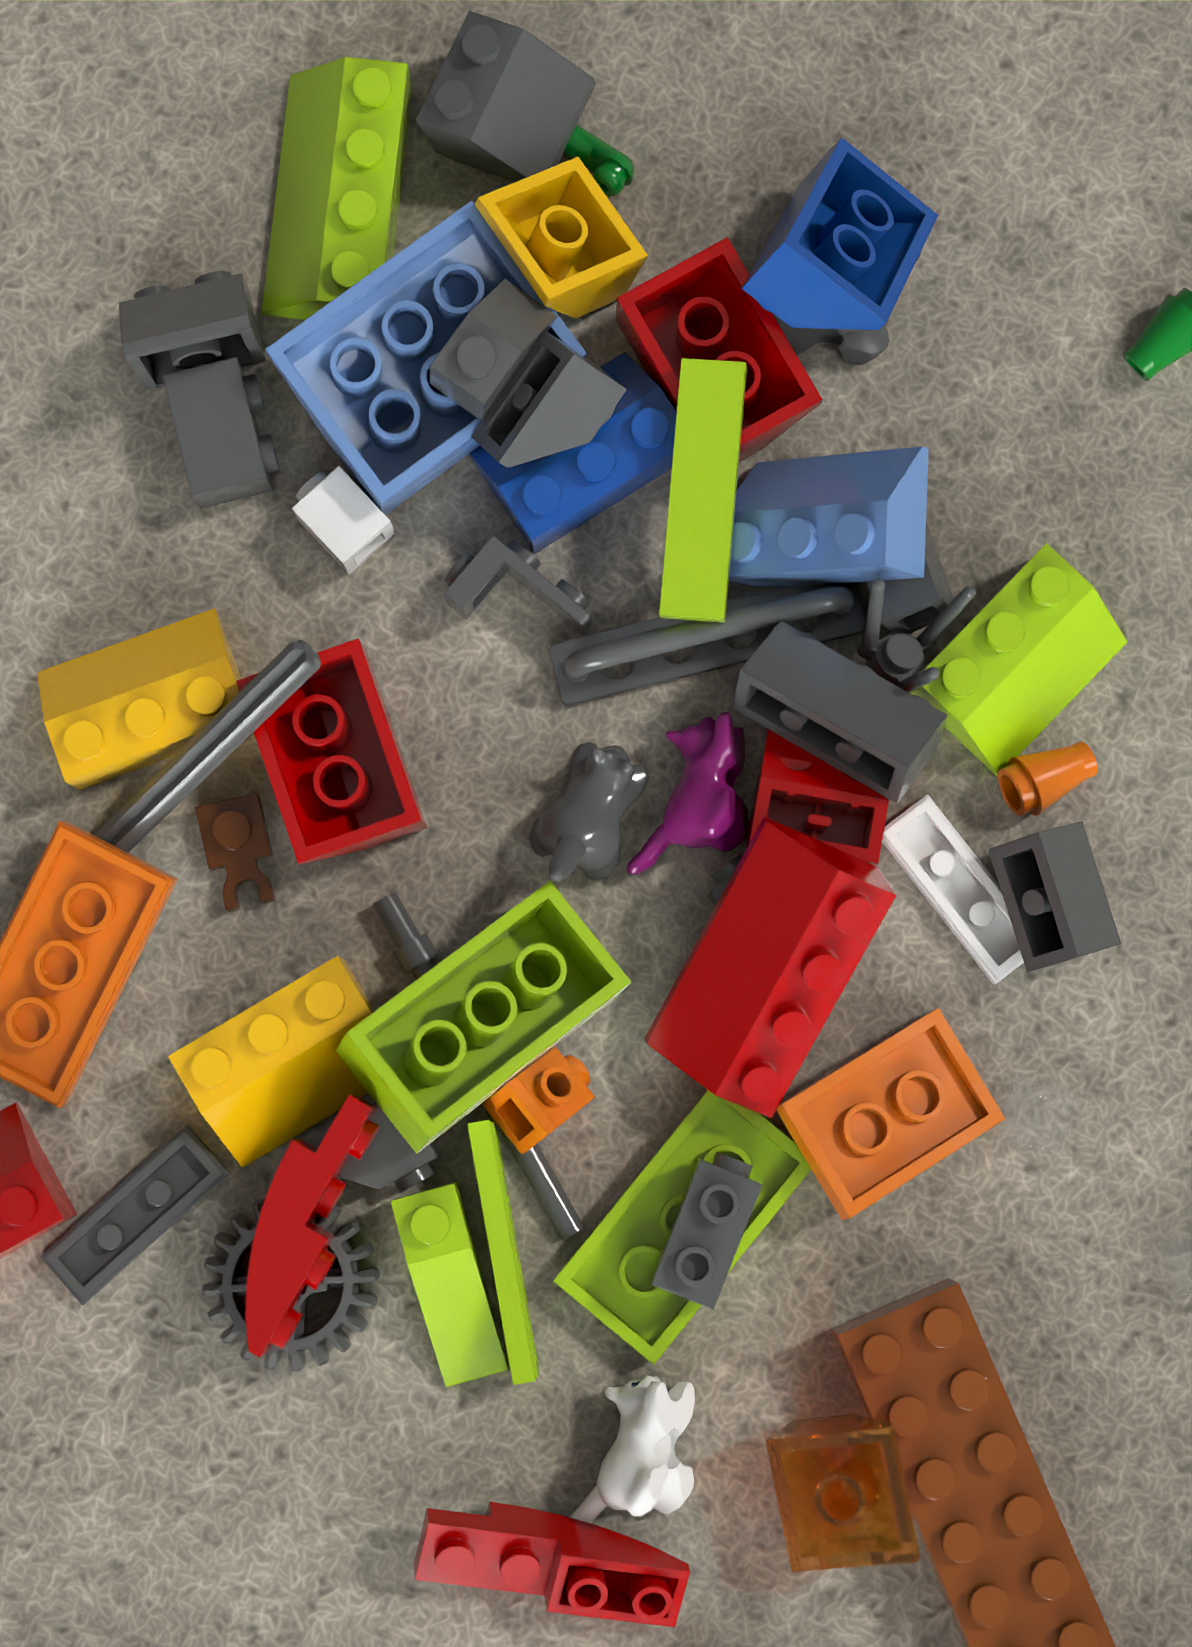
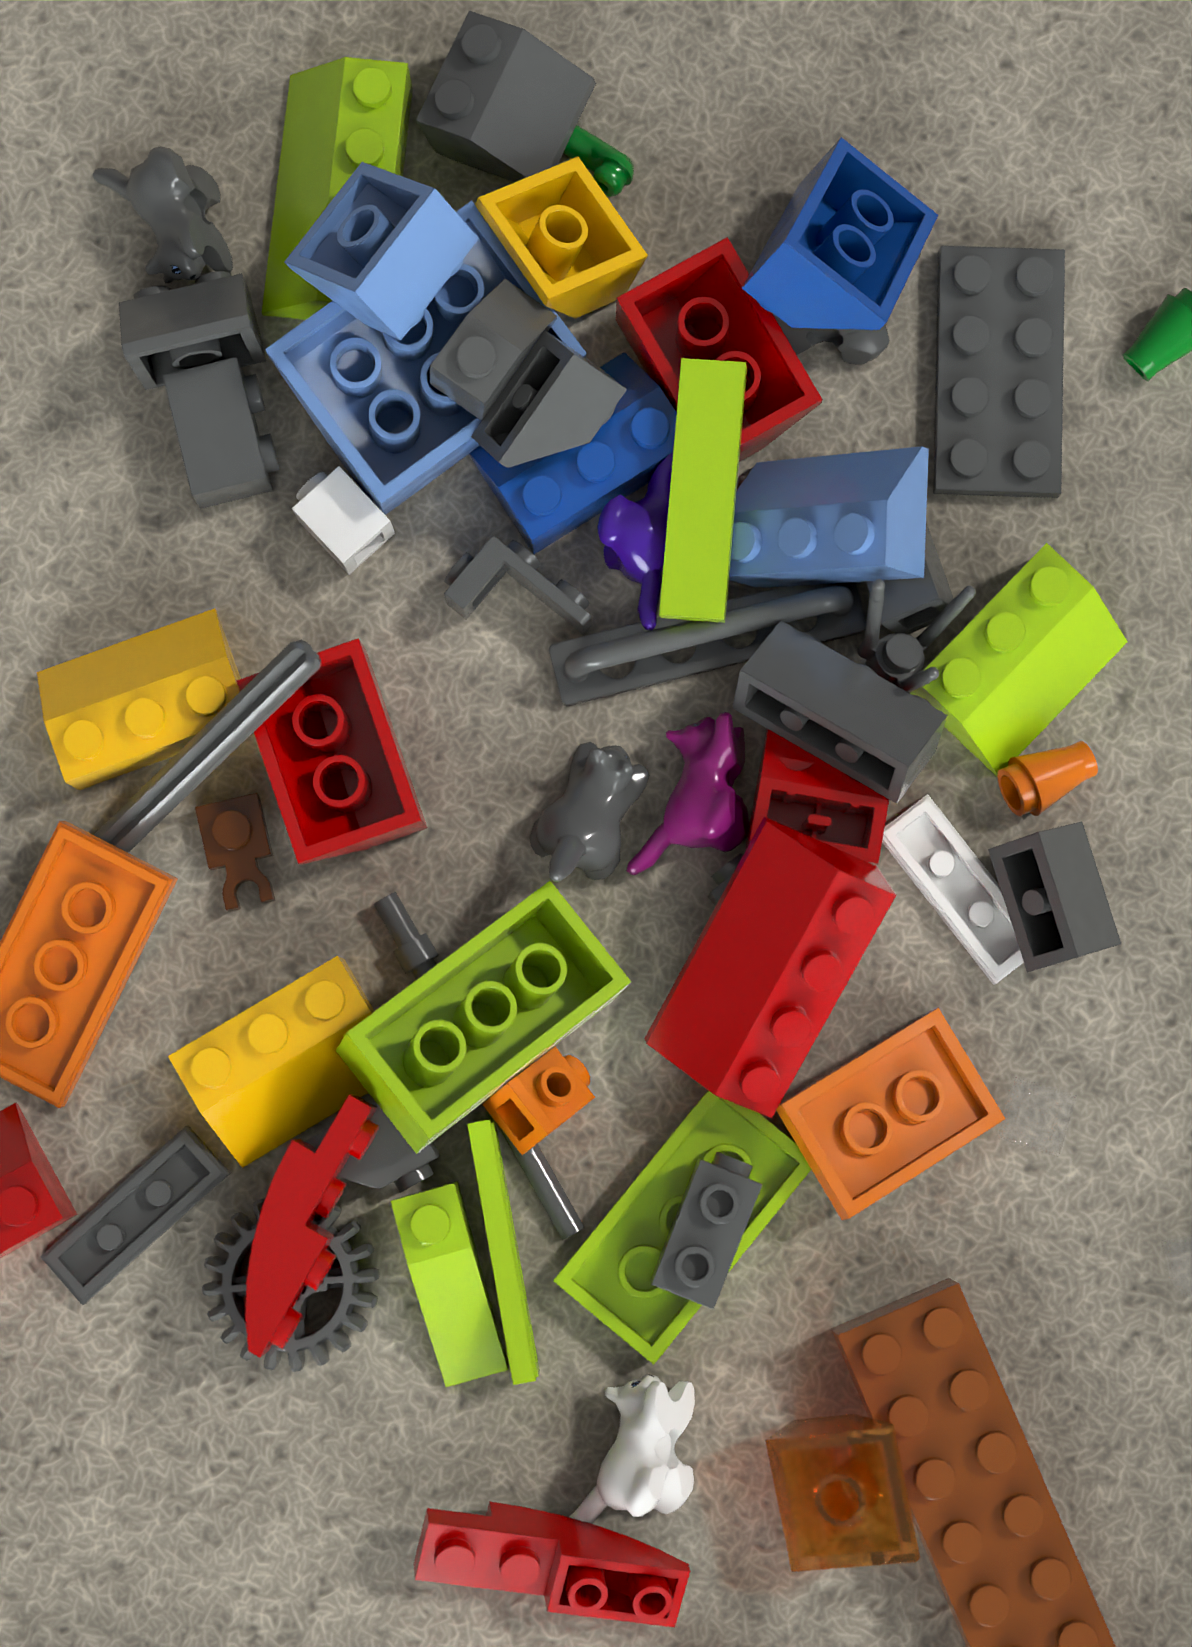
(174, 205): none -> dark grey animal
(383, 249): none -> medium blue slope
(636, 539): none -> dark purple animal
(999, 371): none -> dark grey plate

